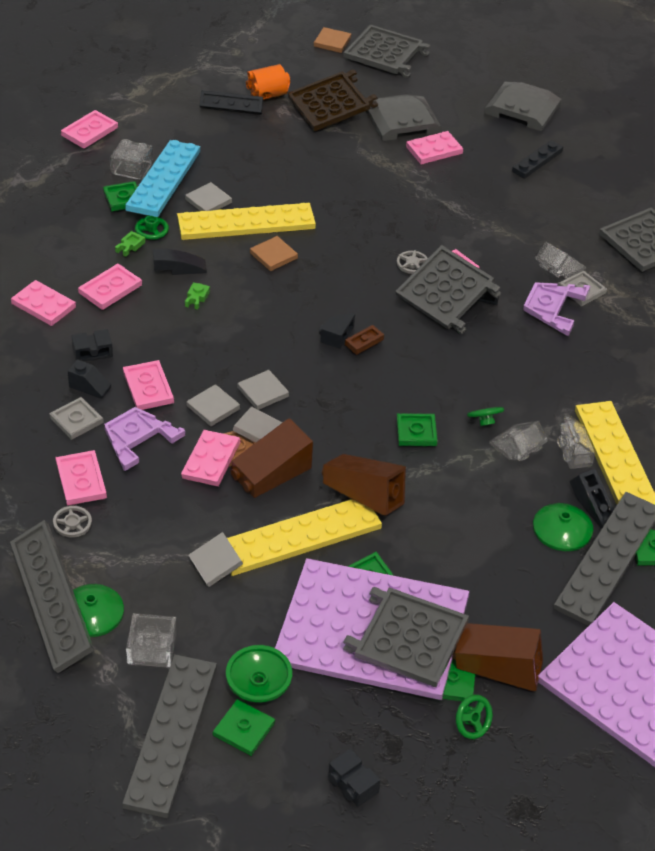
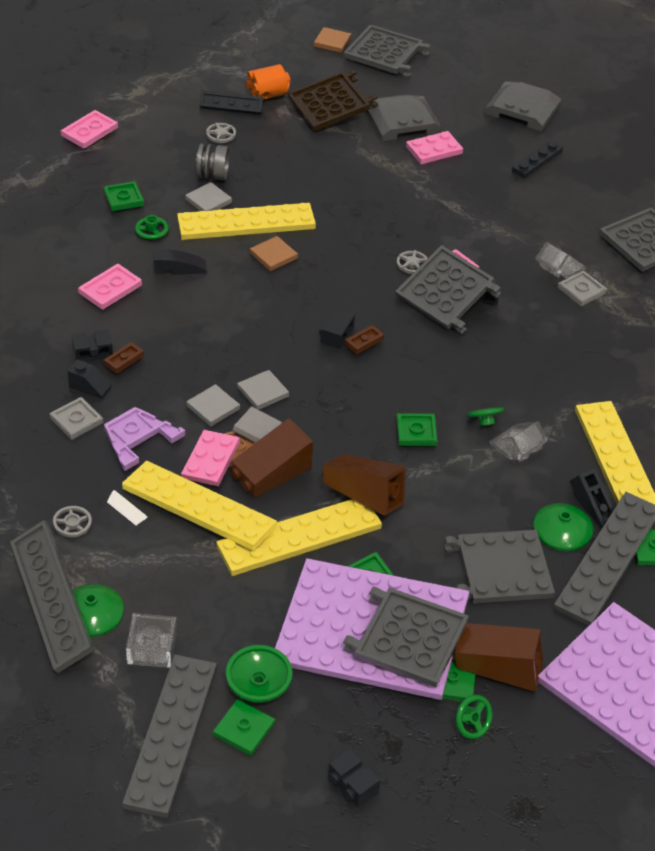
(43, 302): bright pink plate -> none
(81, 477): bright pink plate -> none
(123, 357): none -> reddish brown plate
(126, 508): none -> white sticker
(130, 242): bright green plate -> none
(131, 159): clear brick -> none
(148, 385): bright pink plate -> none
(163, 178): medium azure plate -> none
(196, 294): bright green plate -> none
(200, 505): none -> light yellow plate
(212, 161): none -> flat silver wheel
(215, 559): light grey tile -> none
(221, 132): none -> light grey wheel
(503, 566): none -> dark grey plate
(547, 300): lavender wing -> none
(575, 444): clear slope -> none

